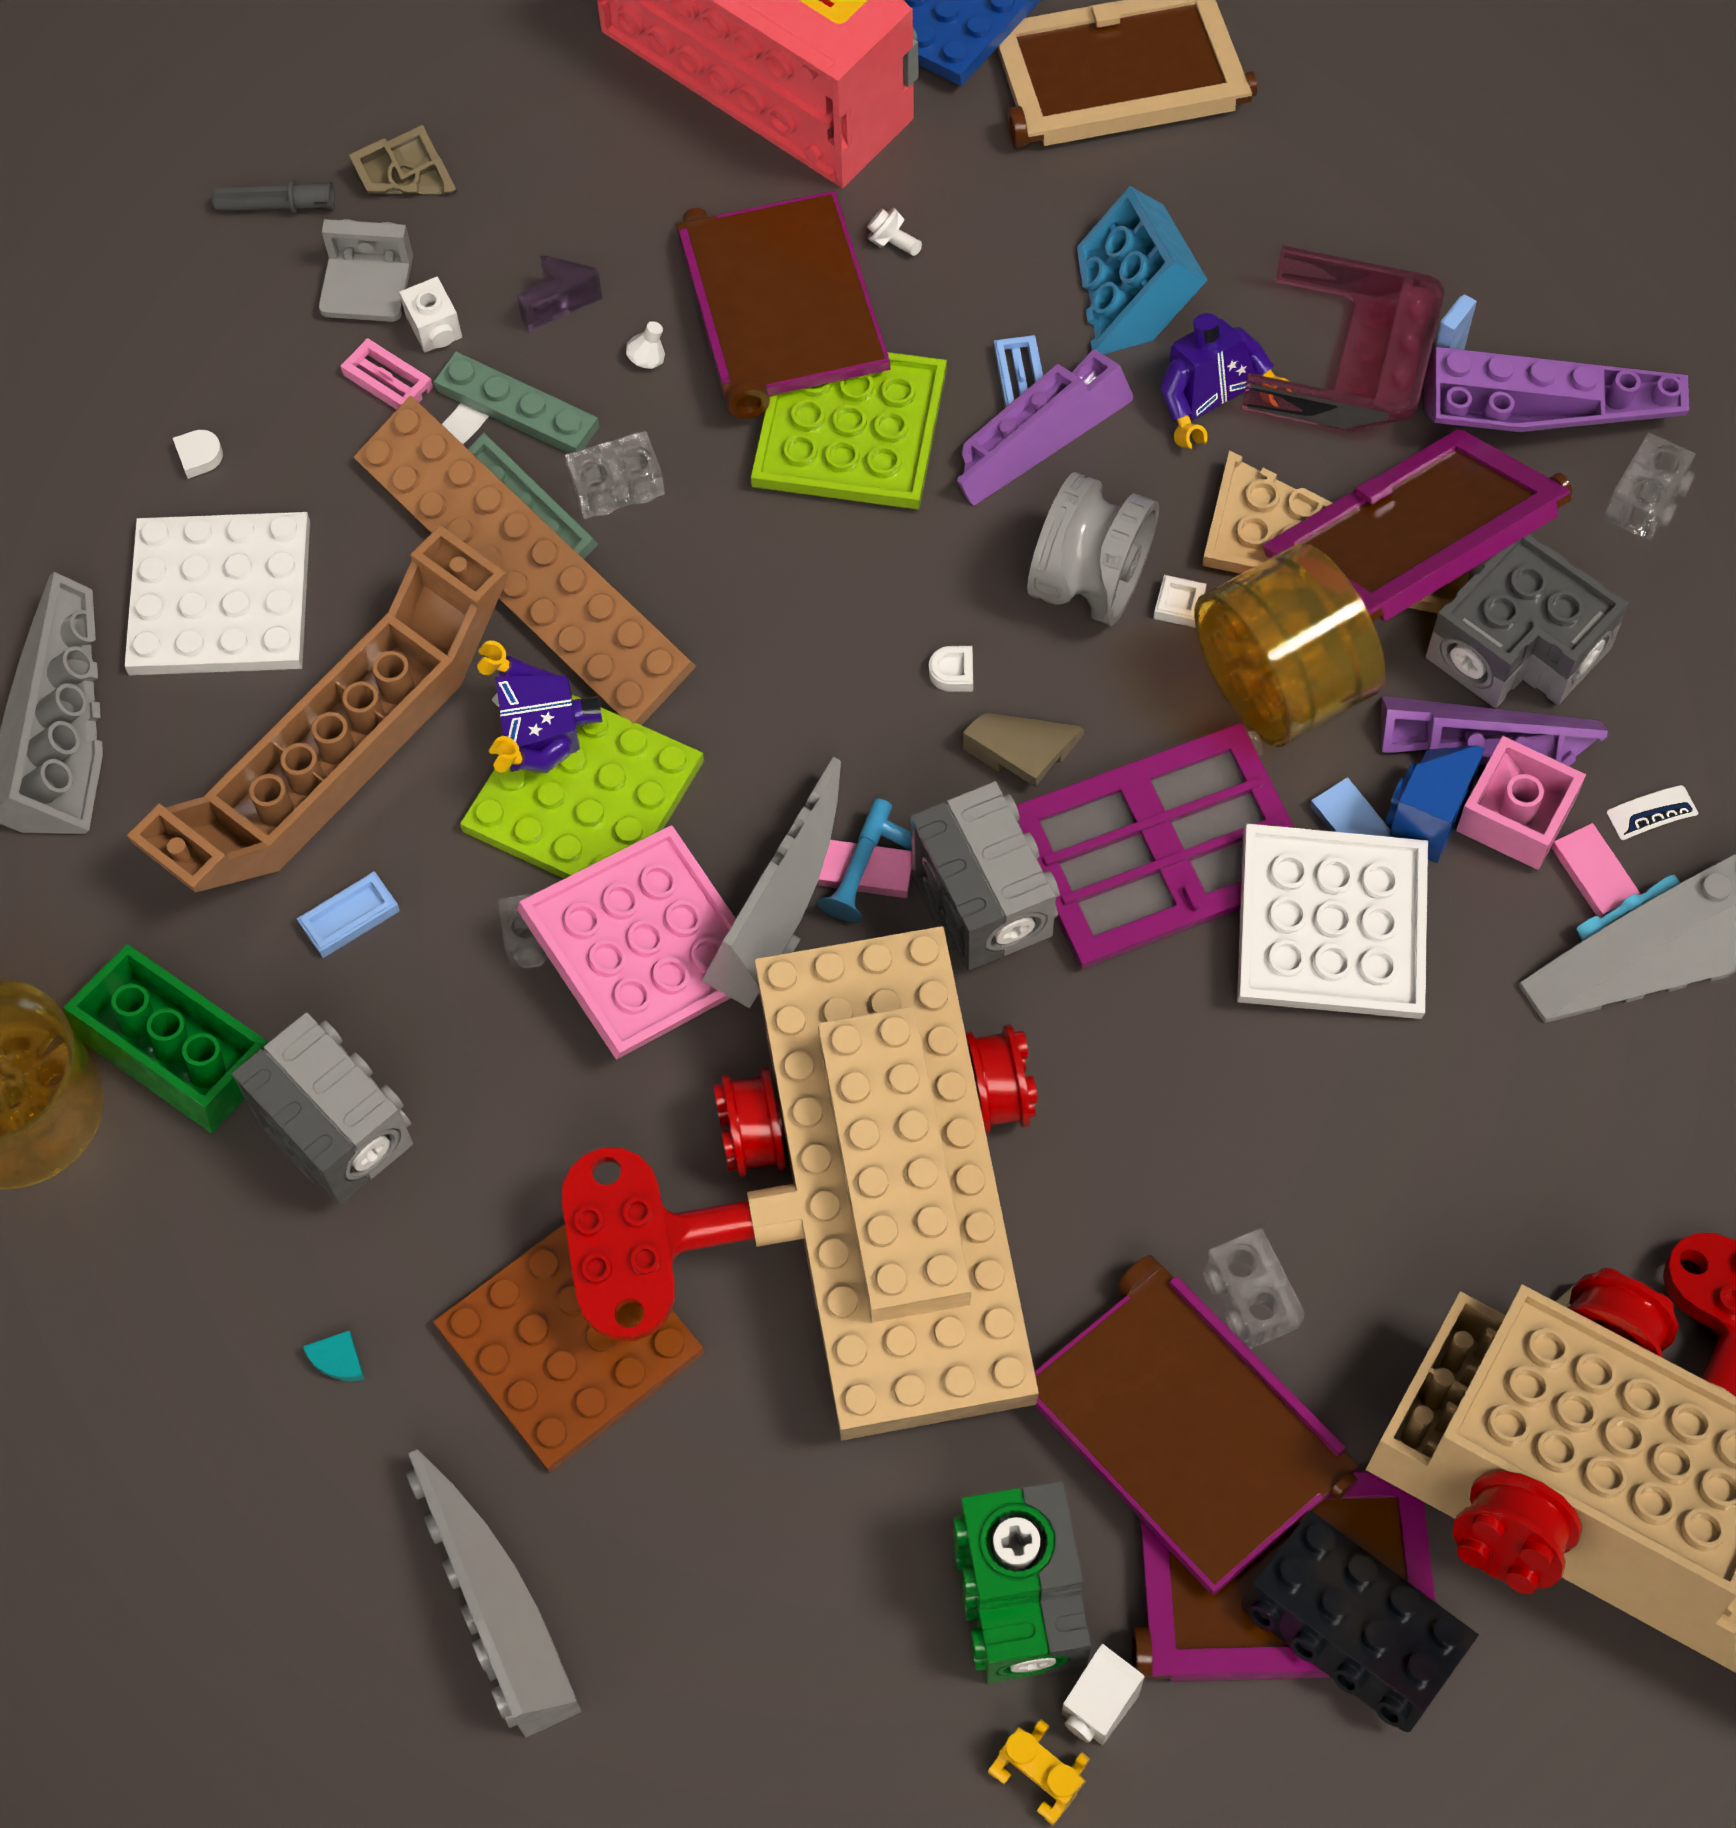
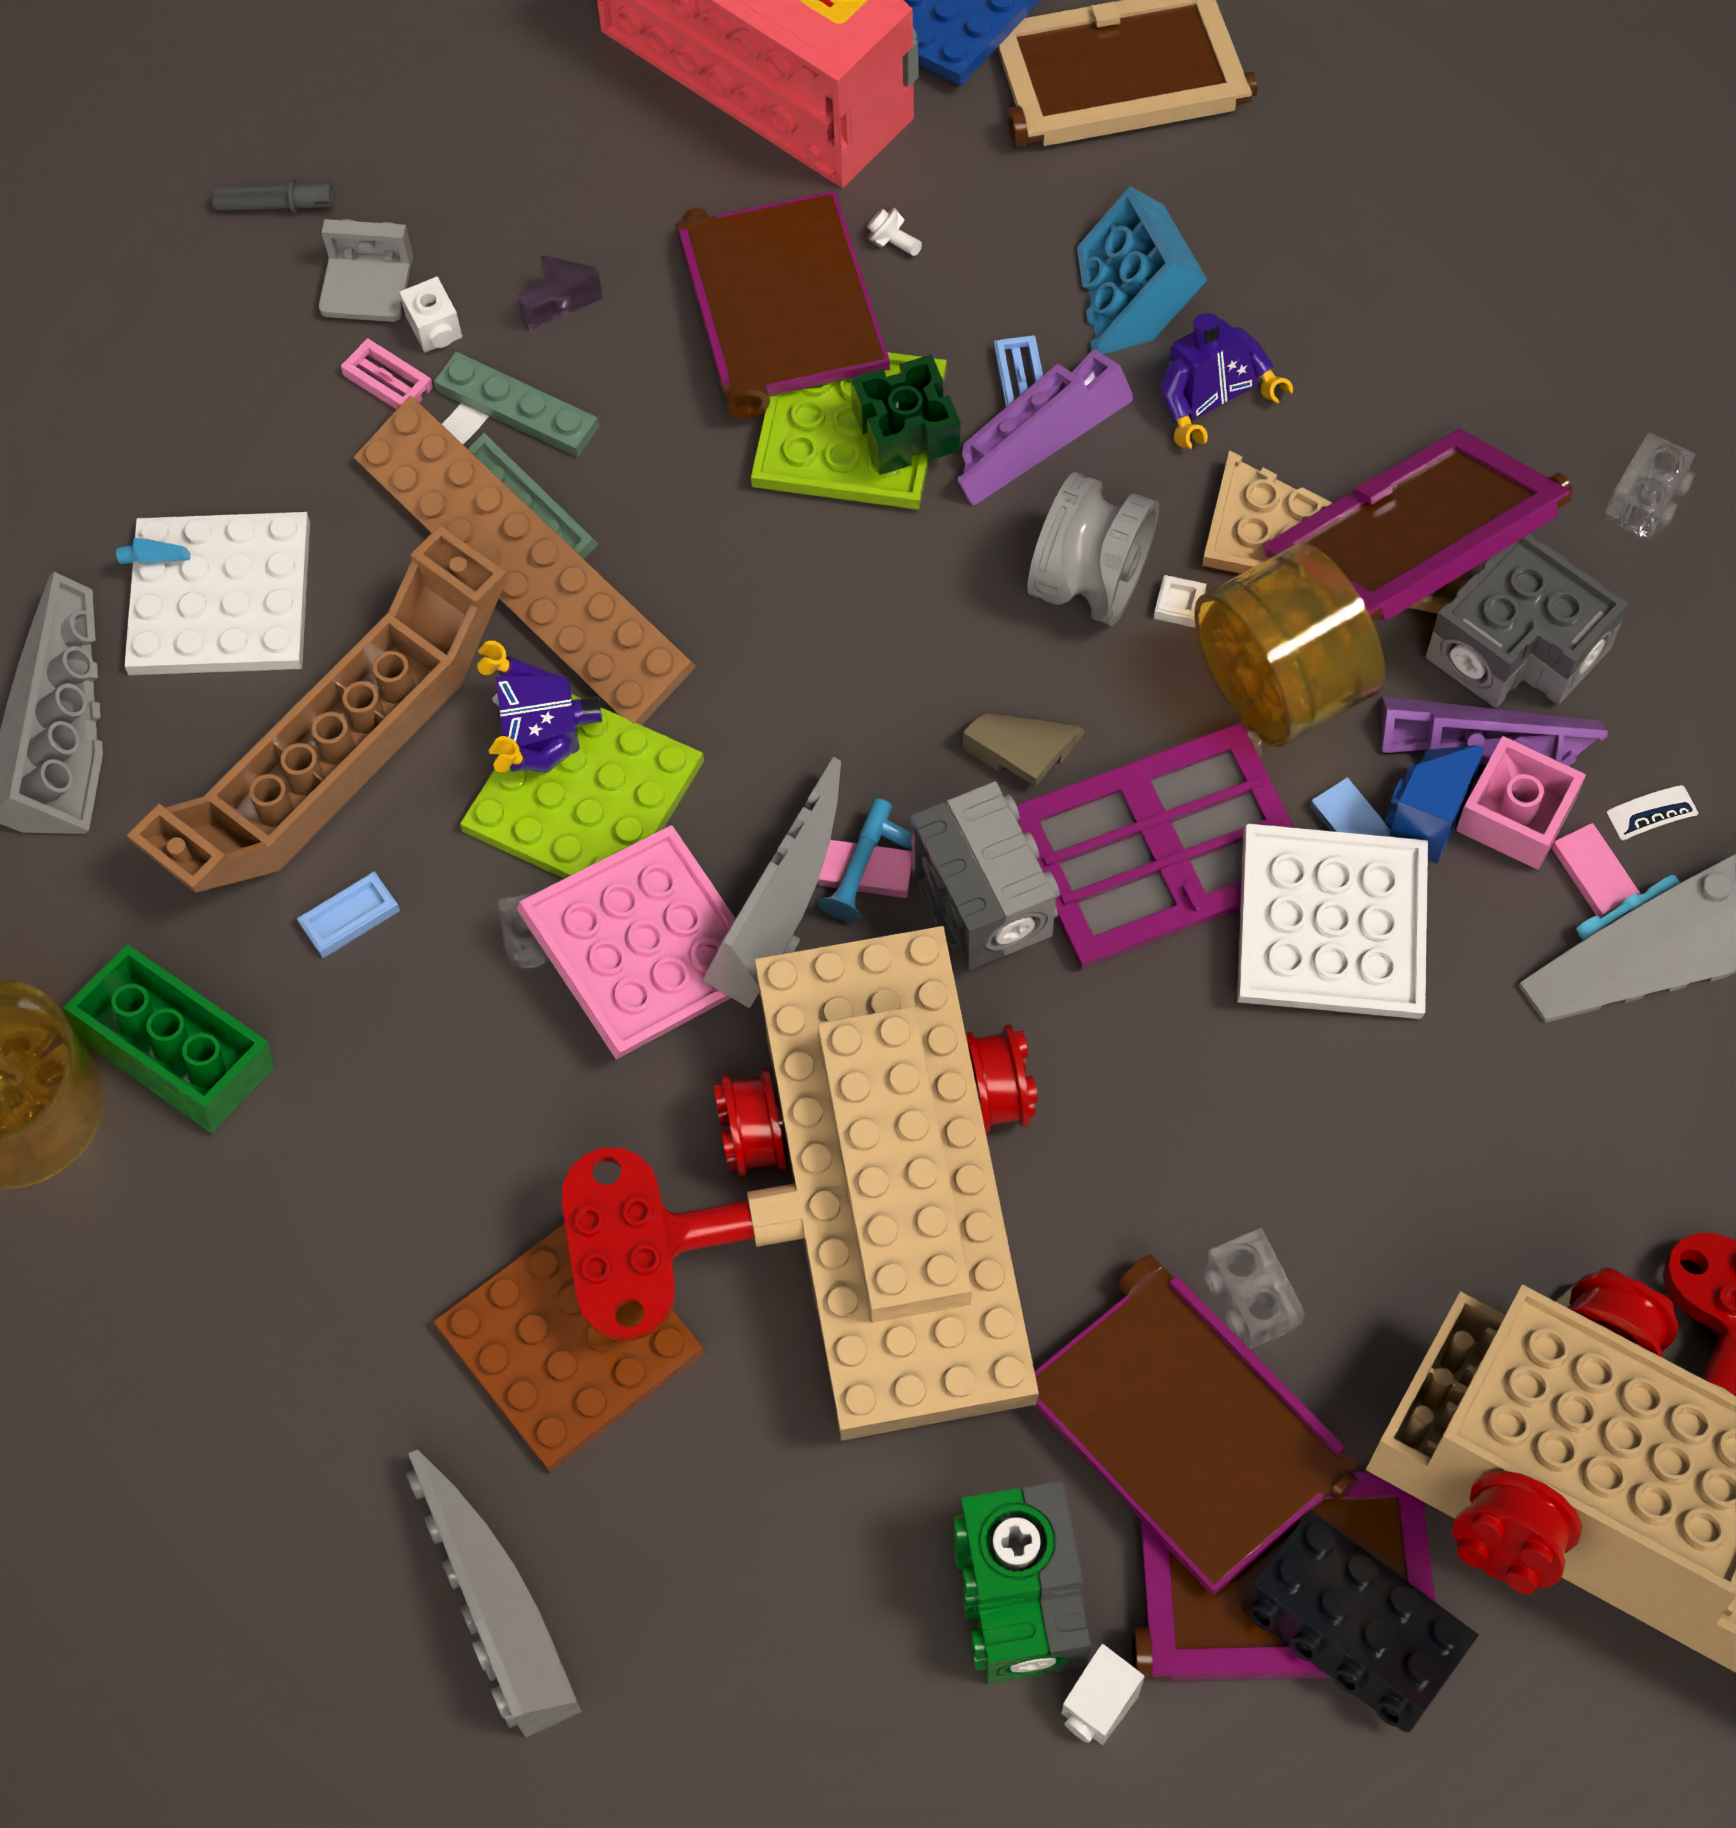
(151, 552): none -> dark azure bar
(198, 452): white tile -> none
(324, 1108): piece -> none
(336, 1357): teal tile -> none
(402, 166): dark tan slope -> none
(613, 467): clear brick -> none
(646, 348): white rock -> none
(905, 414): none -> dark green brick
(952, 668): white tile -> none
(1042, 1768): yellow piece -> none
(1383, 350): clear pink windscreen -> none
(1456, 324): light blue tile -> none
(1544, 393): medium lavender wedge -> none

